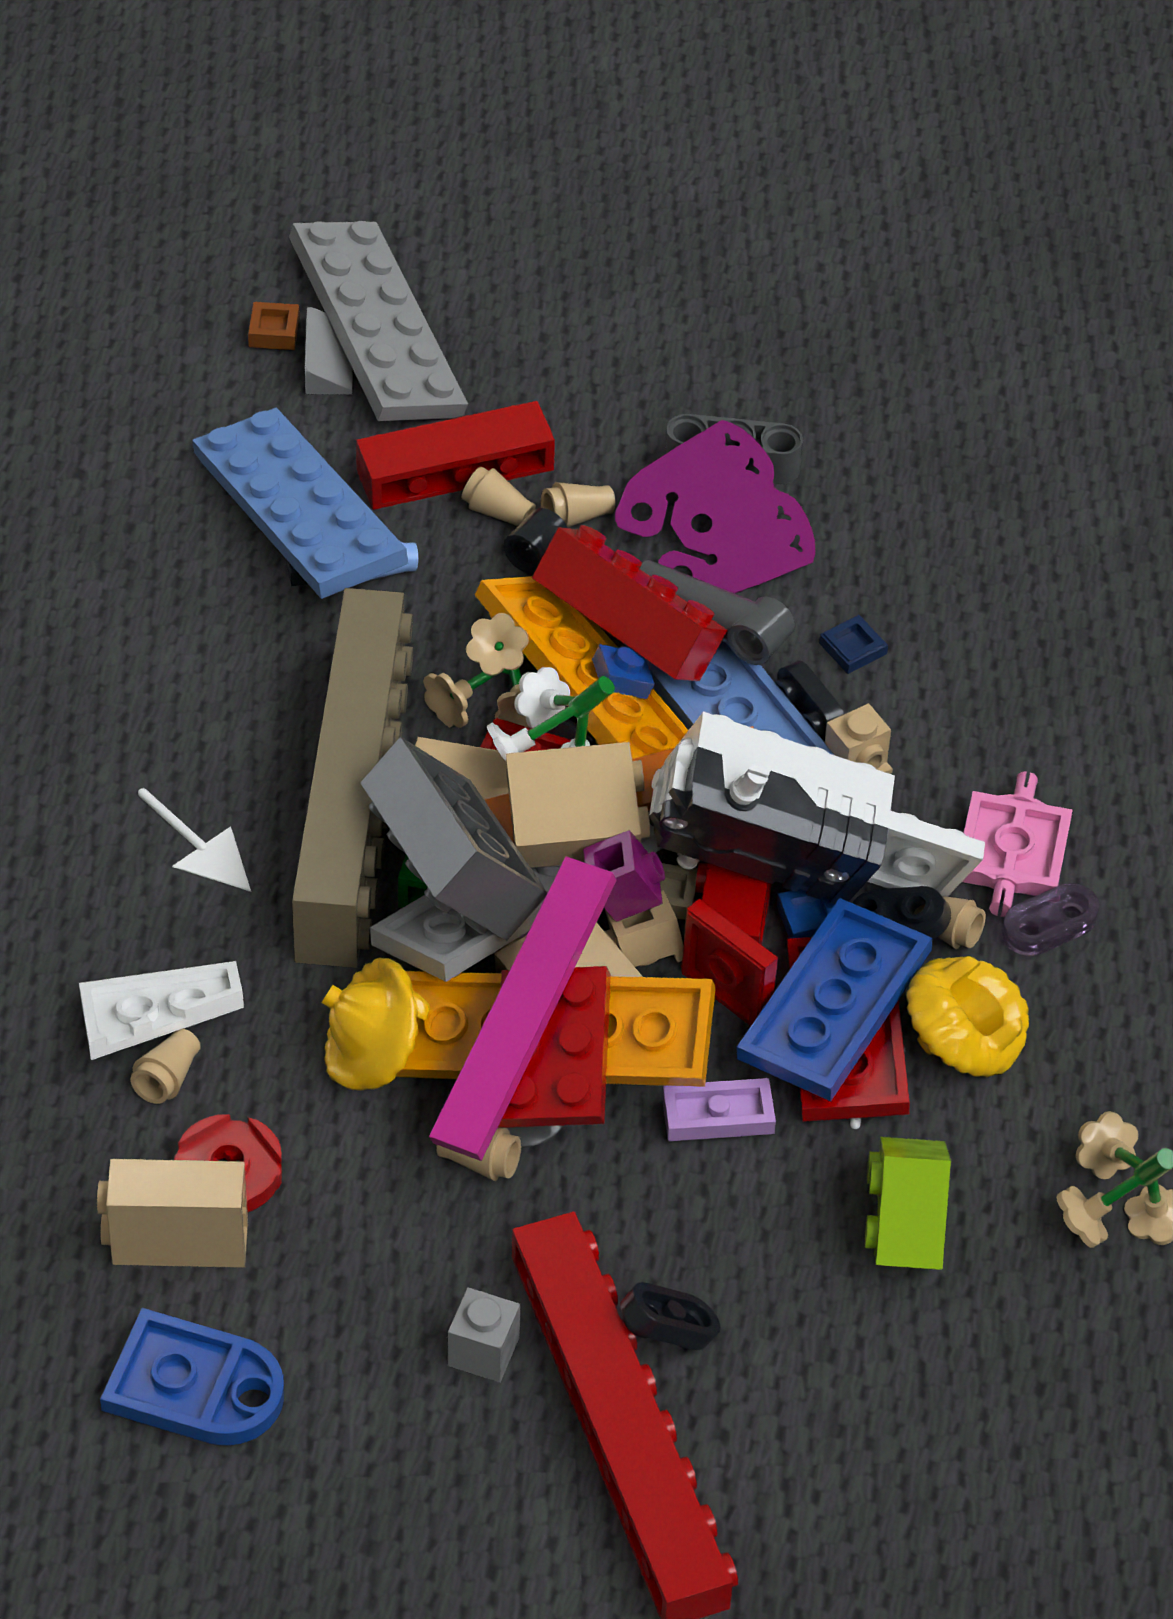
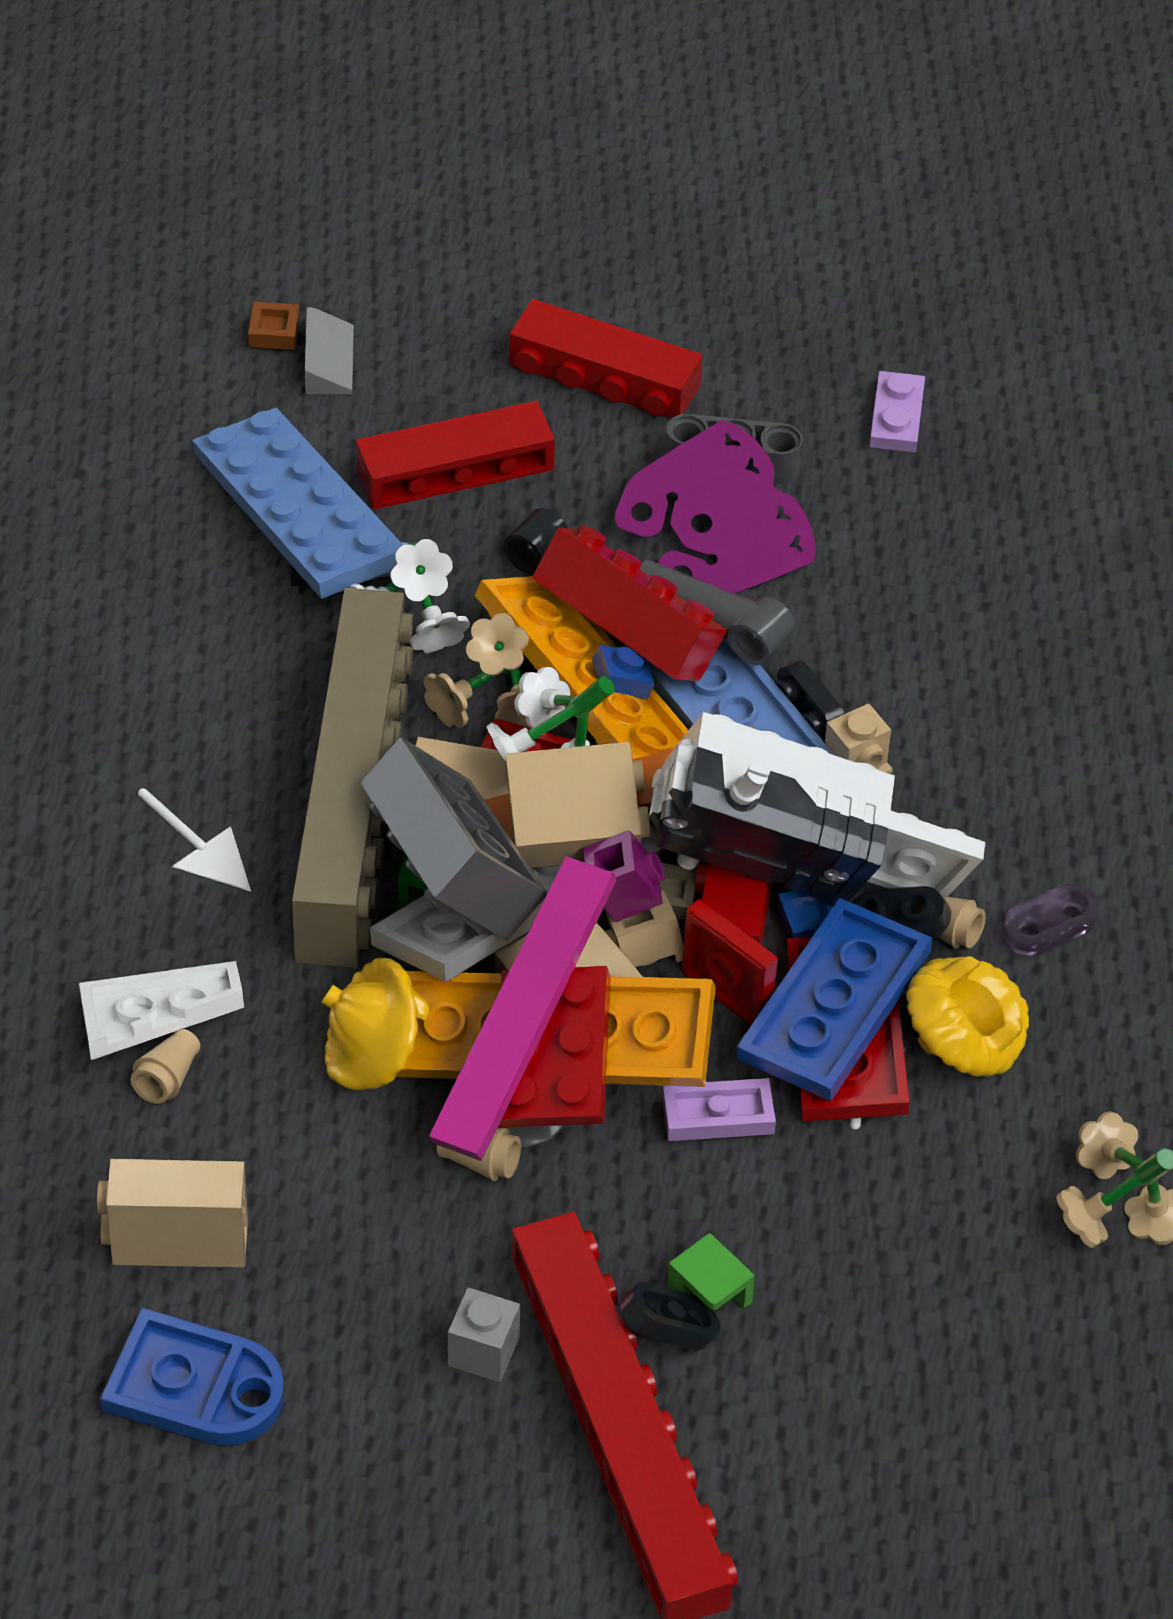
(242, 1141): red plate -> none
(377, 321): light grey plate -> none
(423, 573): none -> white plant
(495, 497): tan cone -> none
(578, 502): tan cone -> none
(605, 359): none -> red brick
(711, 1274): none -> bright green panel
(853, 644): dark blue tile -> none
(897, 411): none -> lavender plate
(912, 1202): lime brick -> none
(1021, 840): bright pink plate -> none

